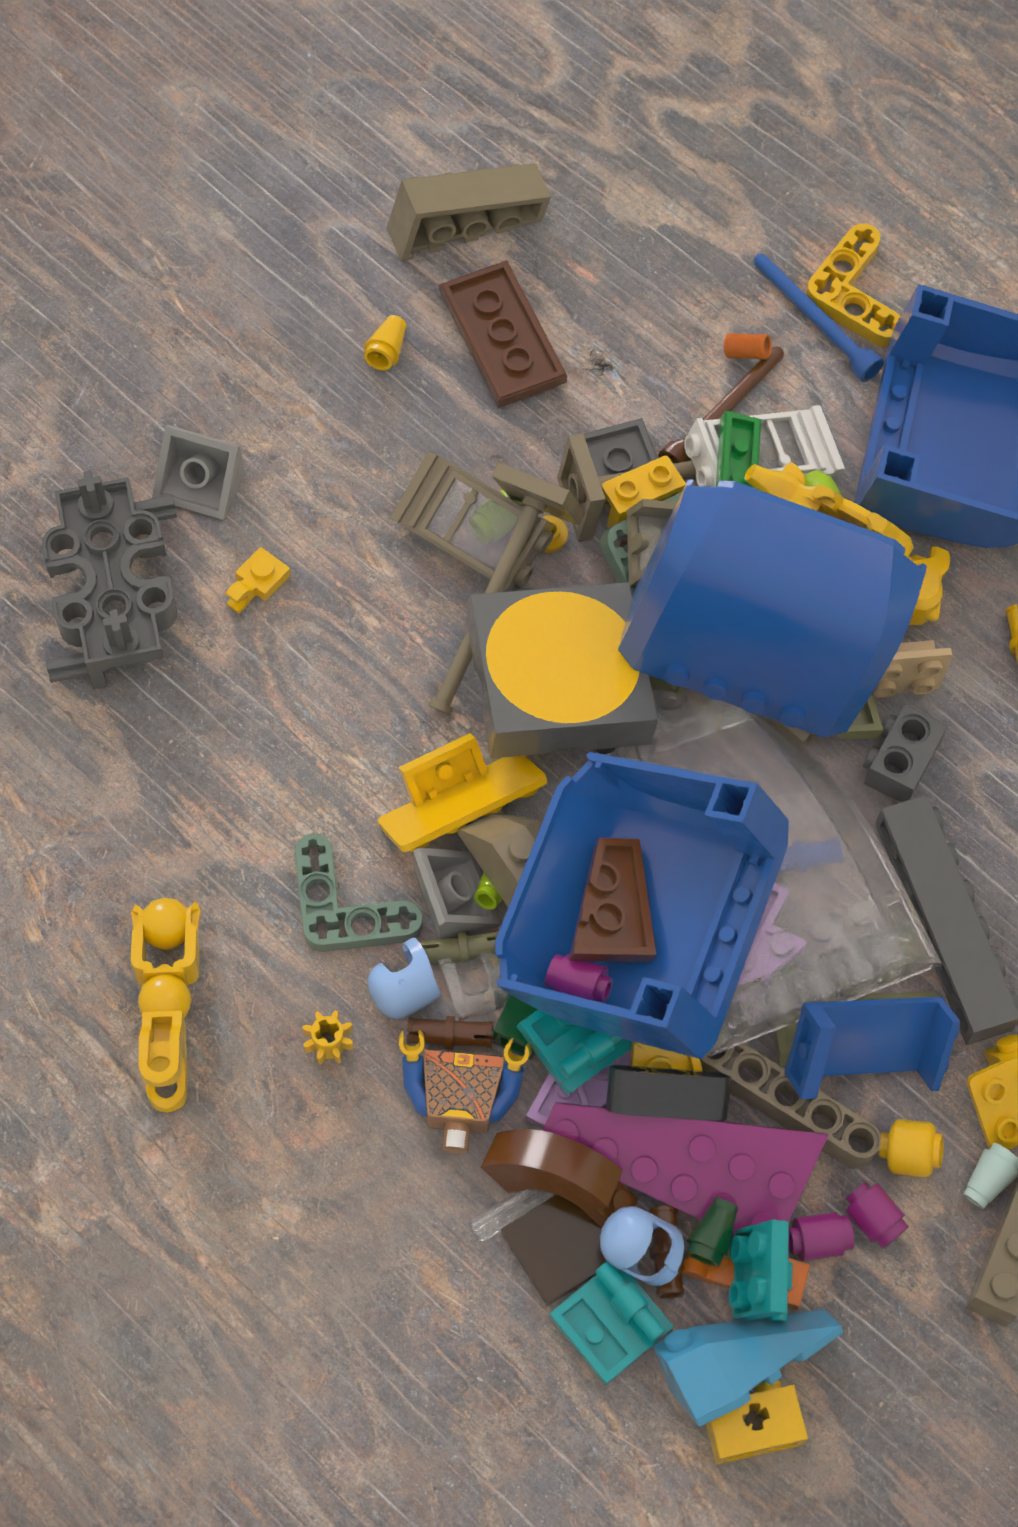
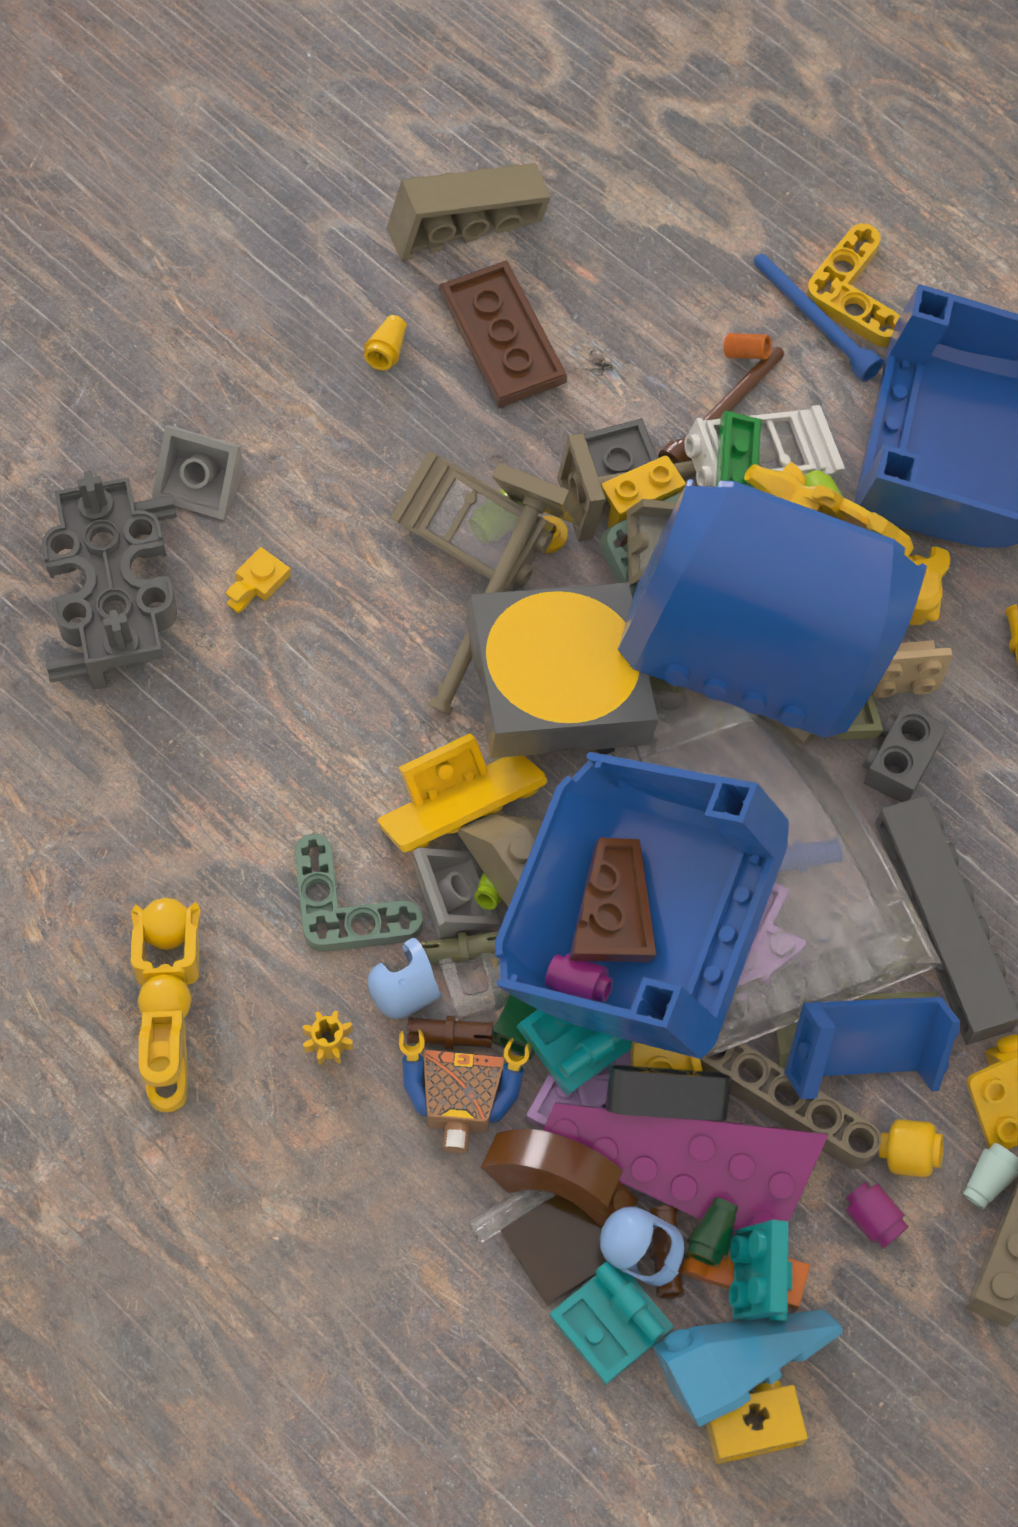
(820, 1236): magenta brick -> none

